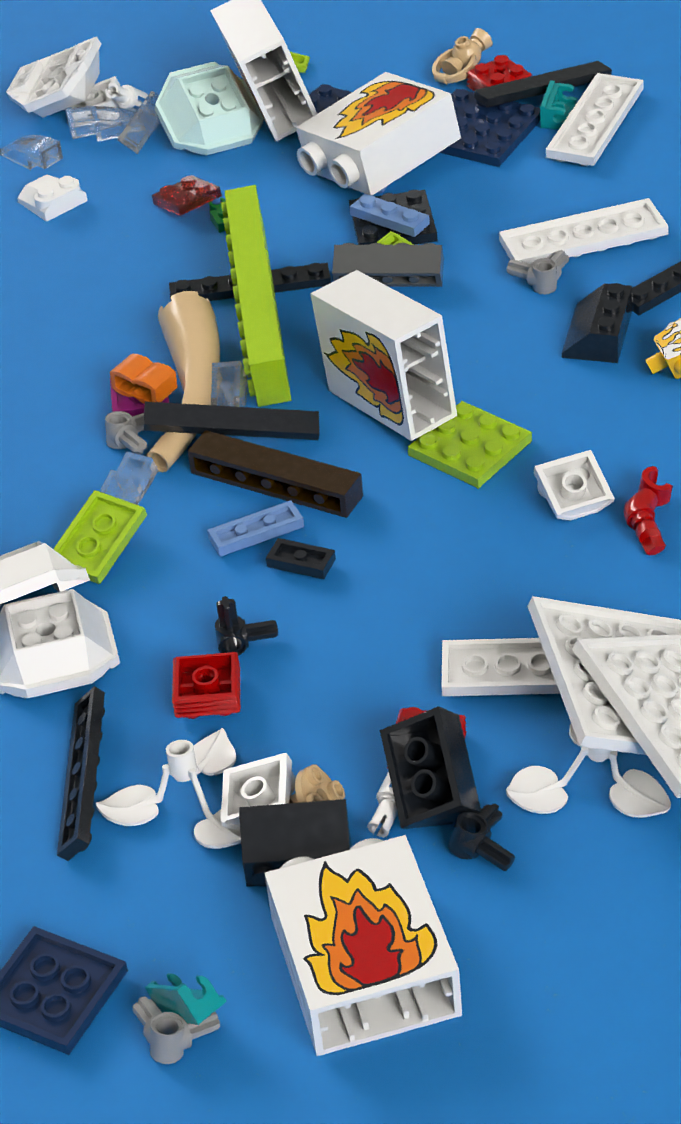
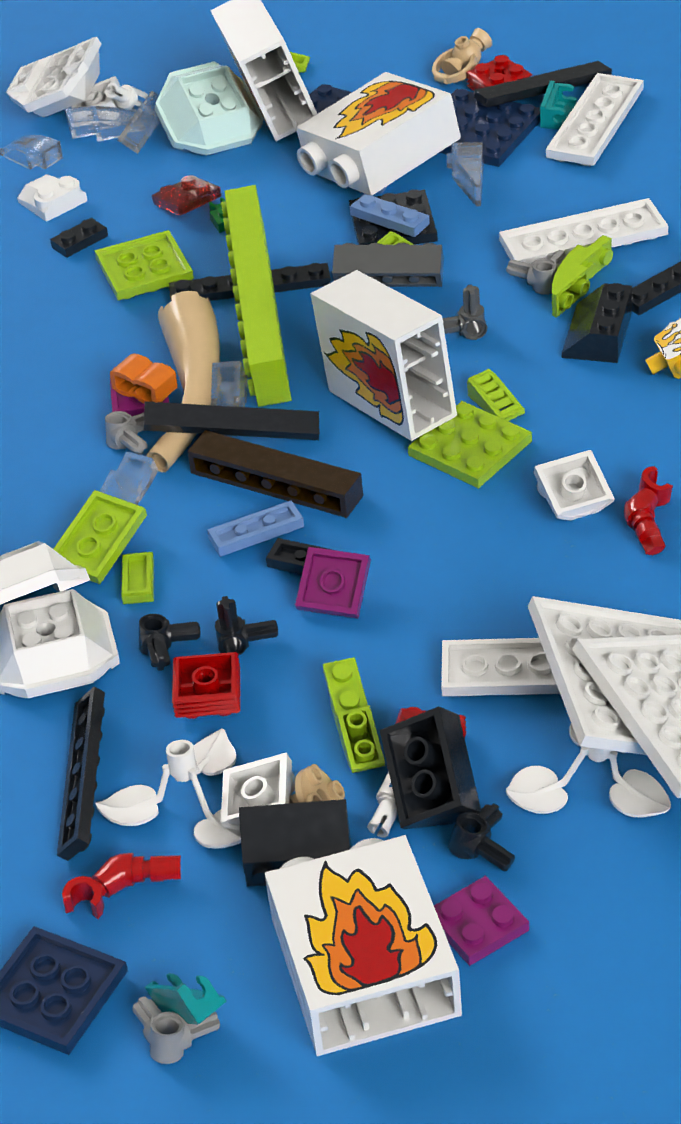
(79, 237): none -> black plate
(117, 874): none -> red piece
(137, 578): none -> lime tile
(143, 265): none -> lime plate
(158, 634): none -> black axle
(333, 582): none -> magenta plate
(353, 715): none -> lime slope
(467, 168): none -> clear slope
(470, 318): none -> dark grey axle
(480, 920): none -> magenta plate
(500, 396): none -> lime slope
(575, 270): none -> lime slope

